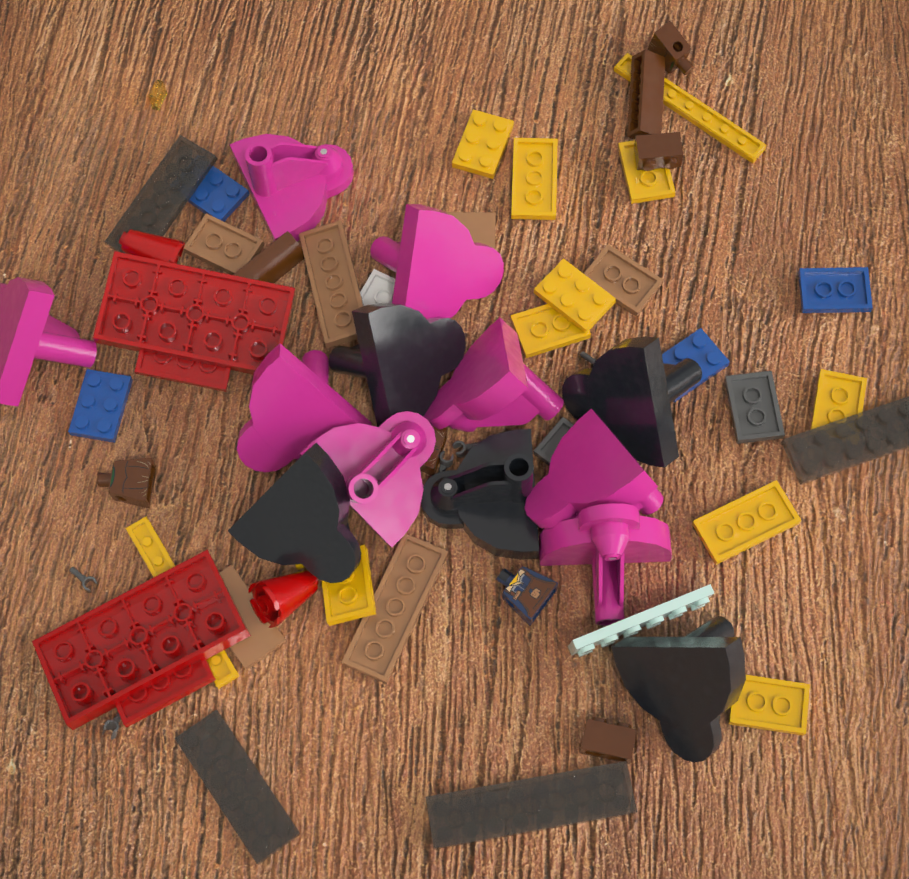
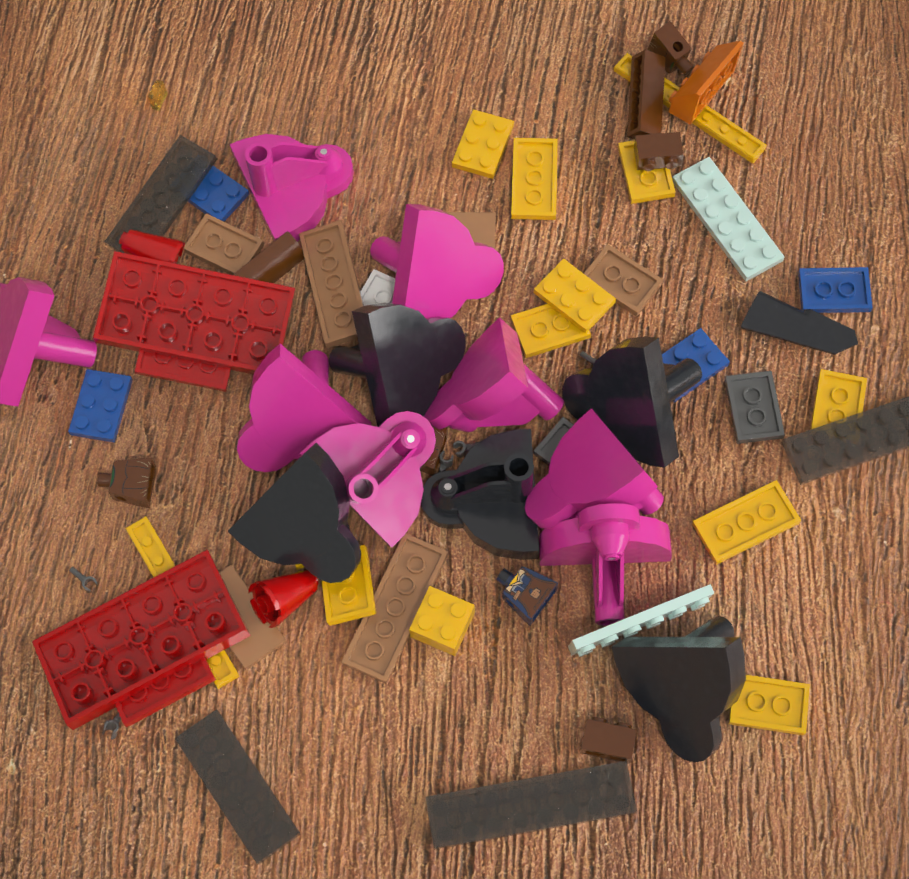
(442, 621): none -> yellow brick
(705, 81): none -> orange slope
(727, 219): none -> light aqua plate
(805, 327): none -> black panel

